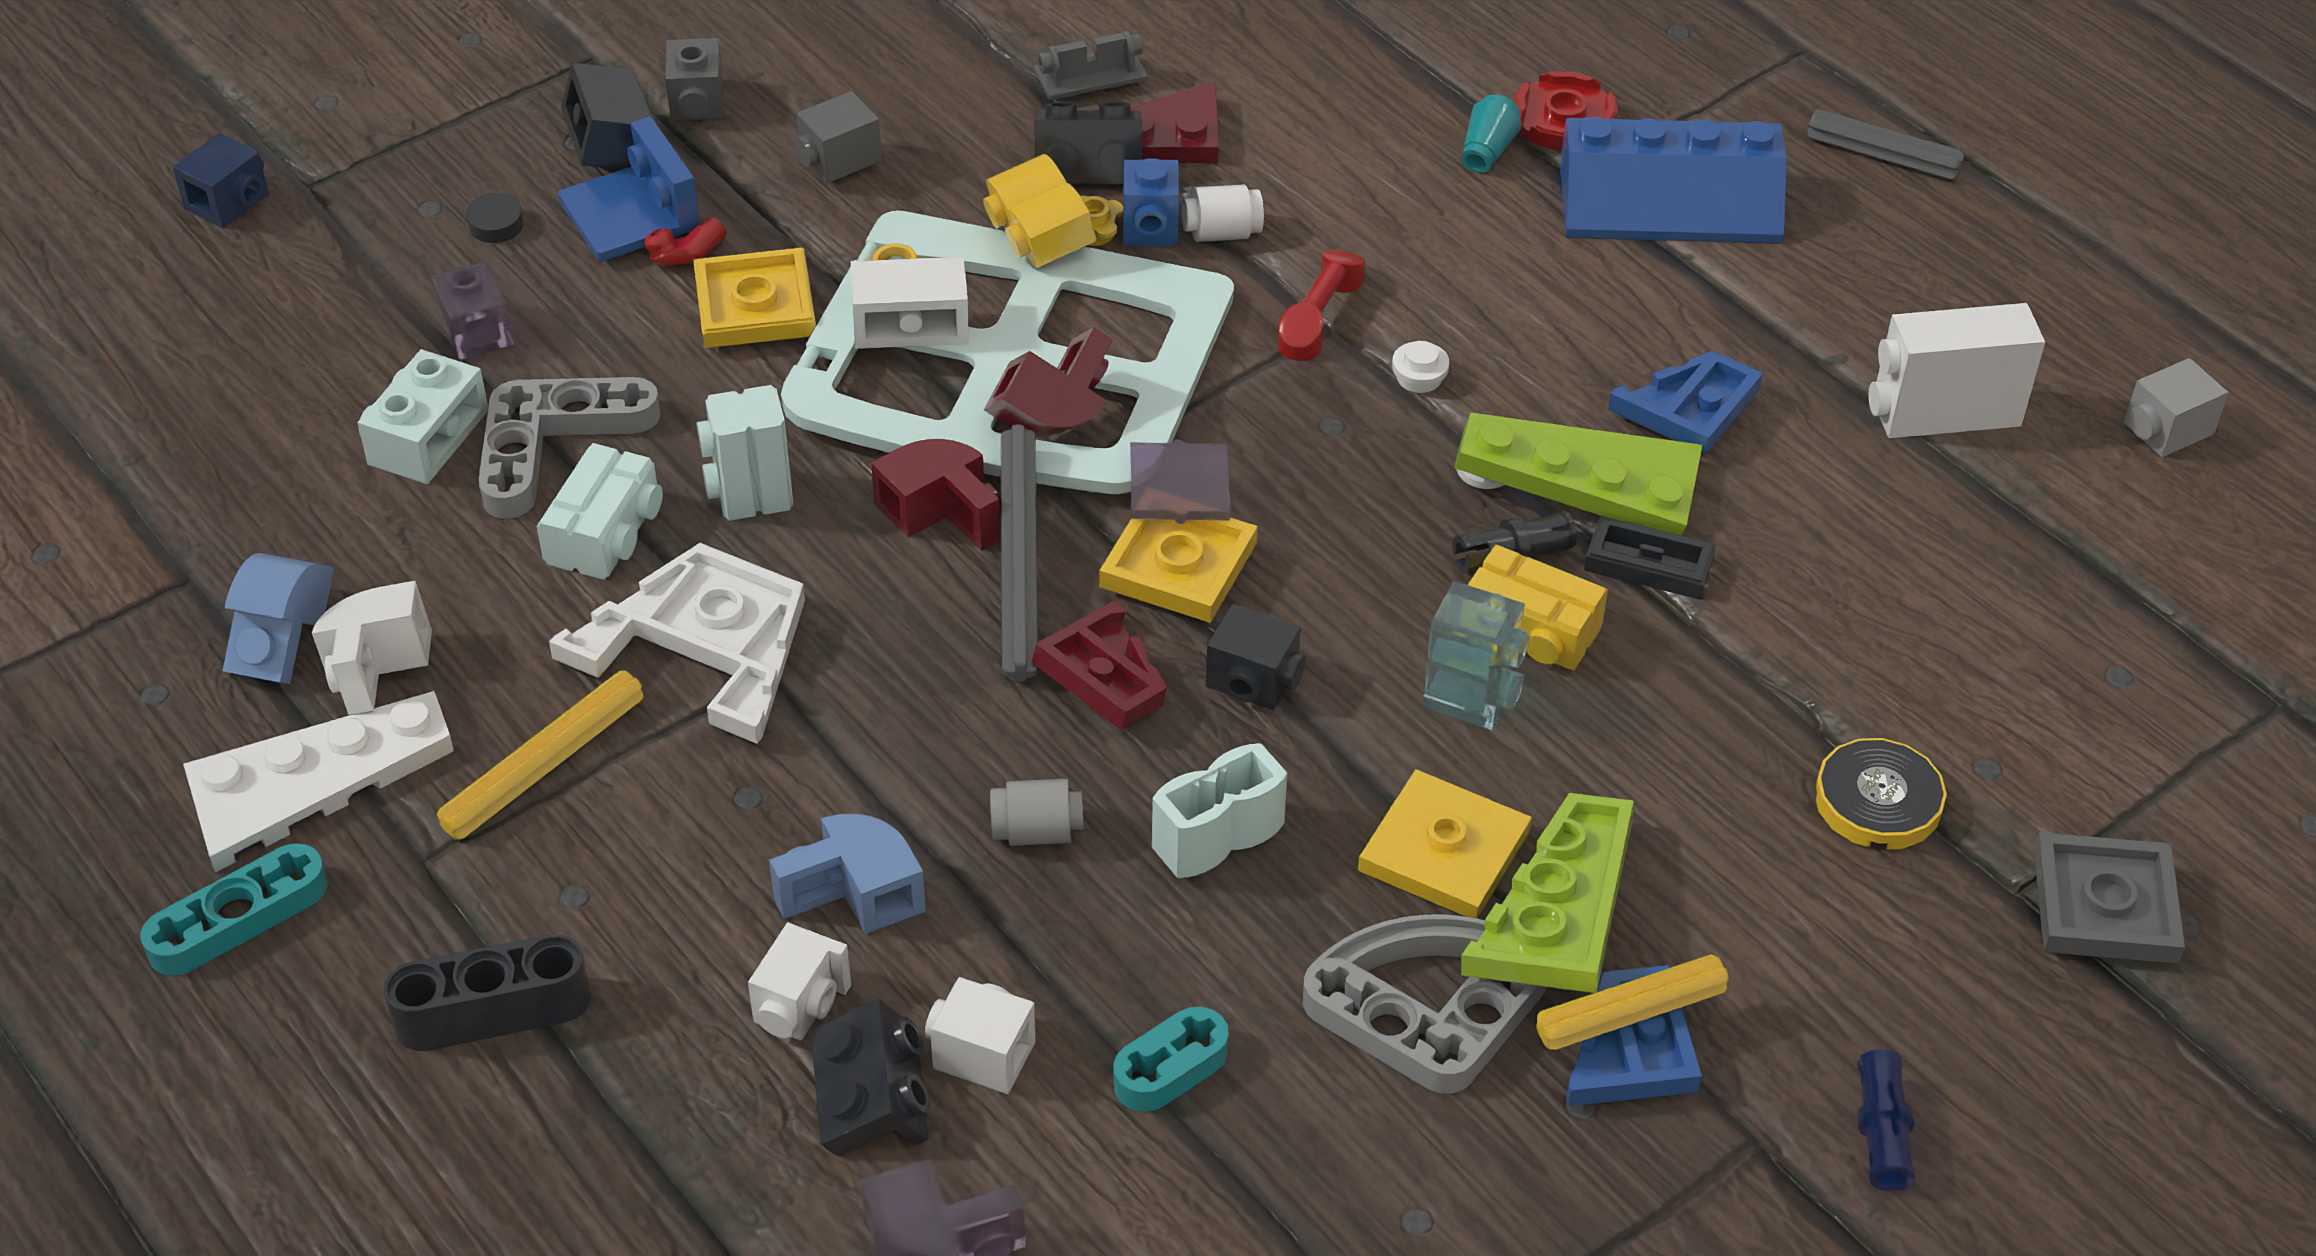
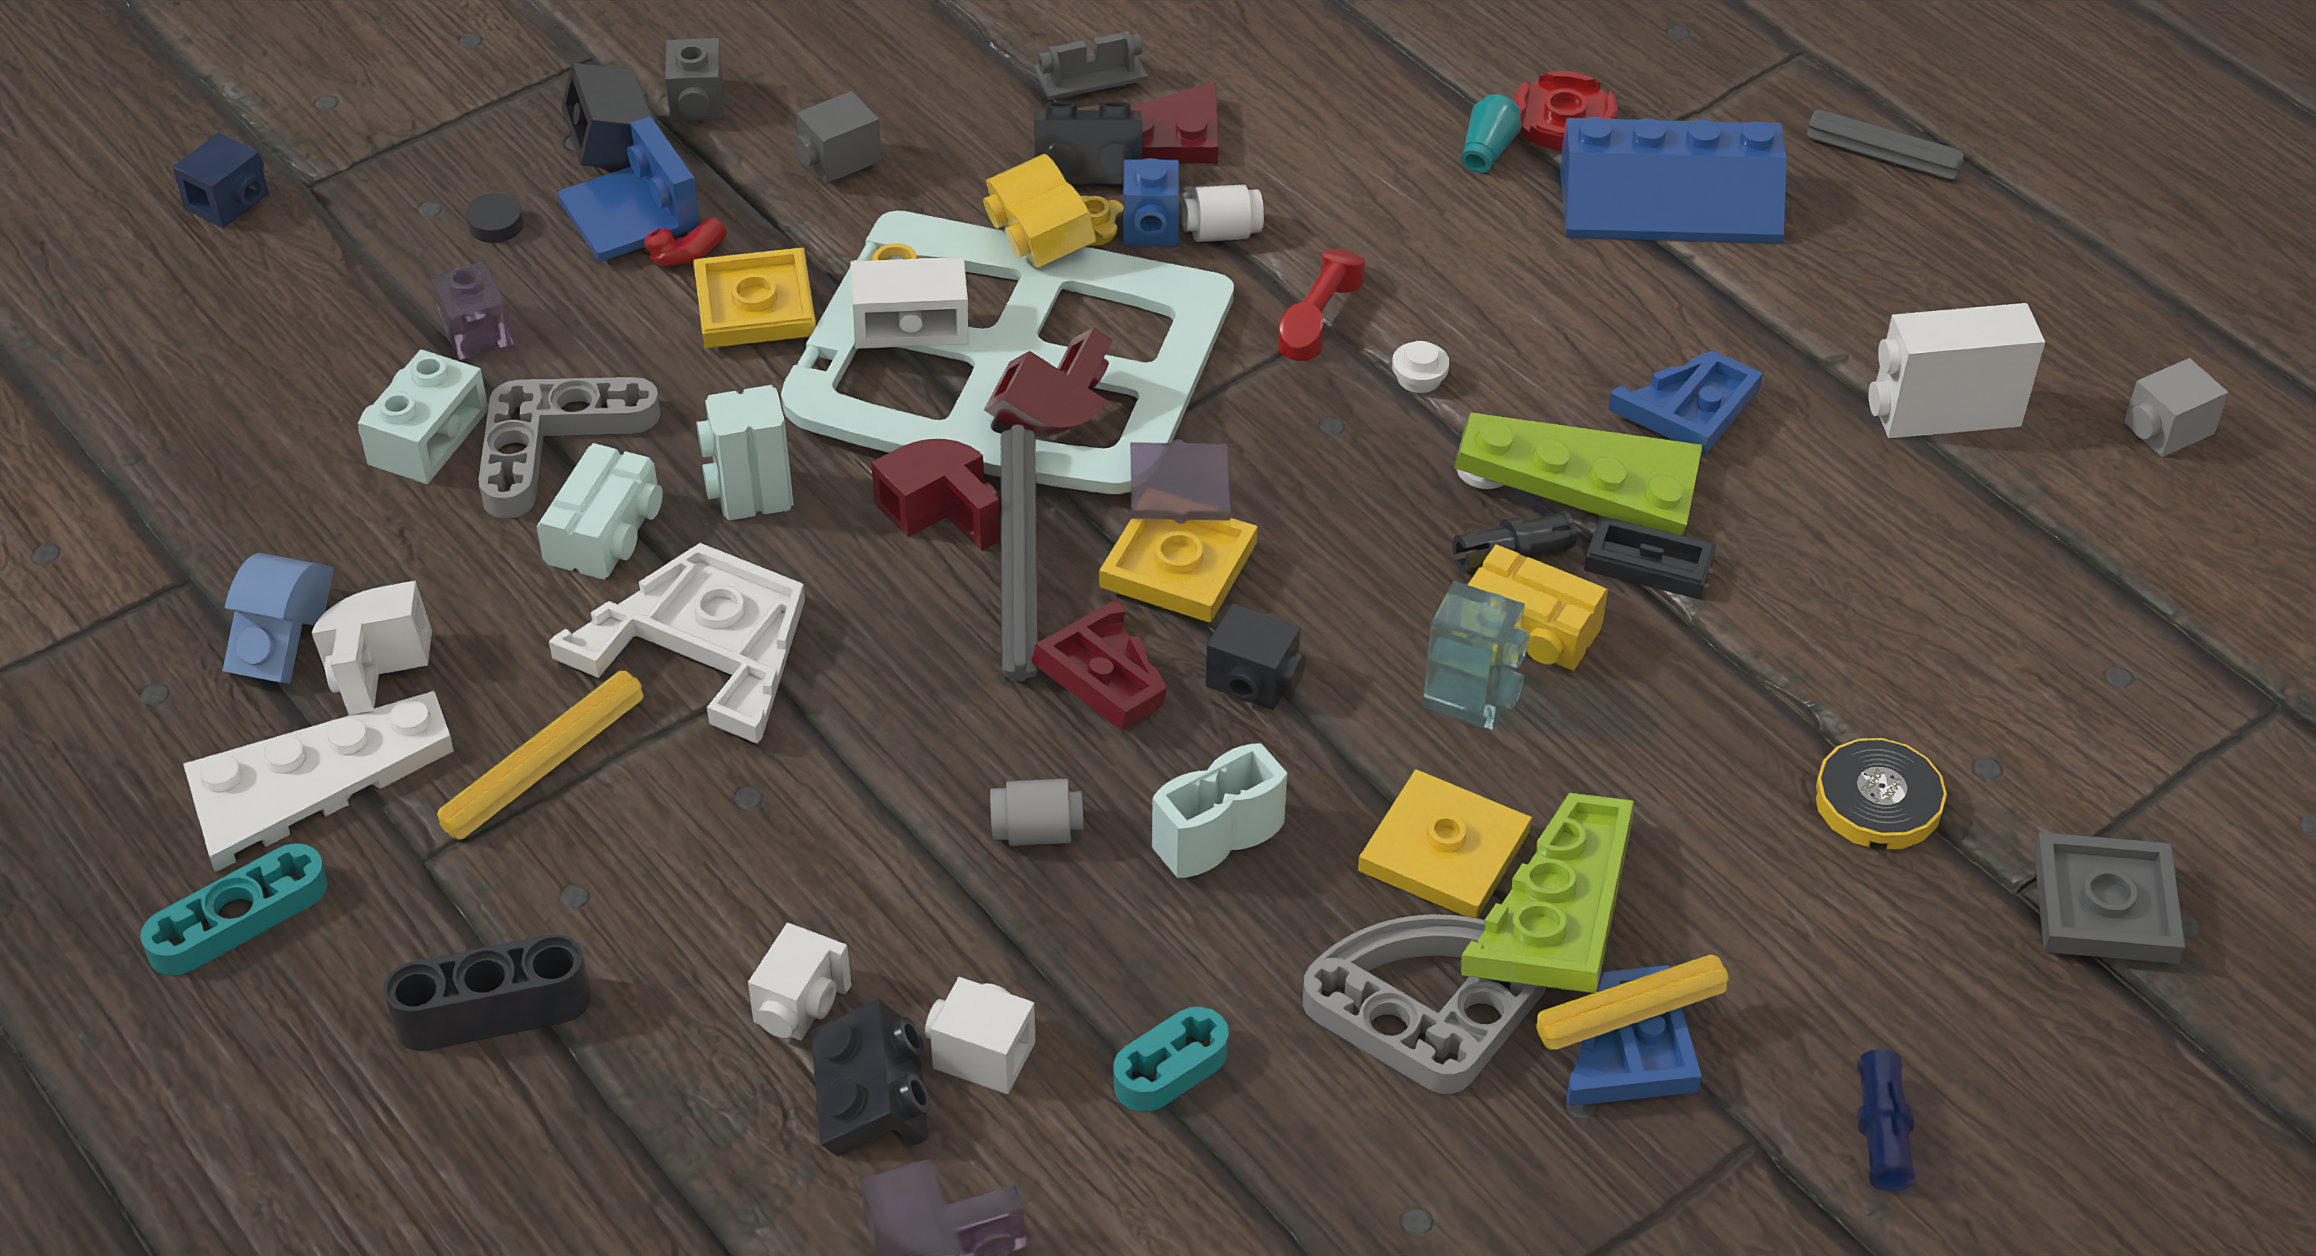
(856, 861): medium blue brick -> none

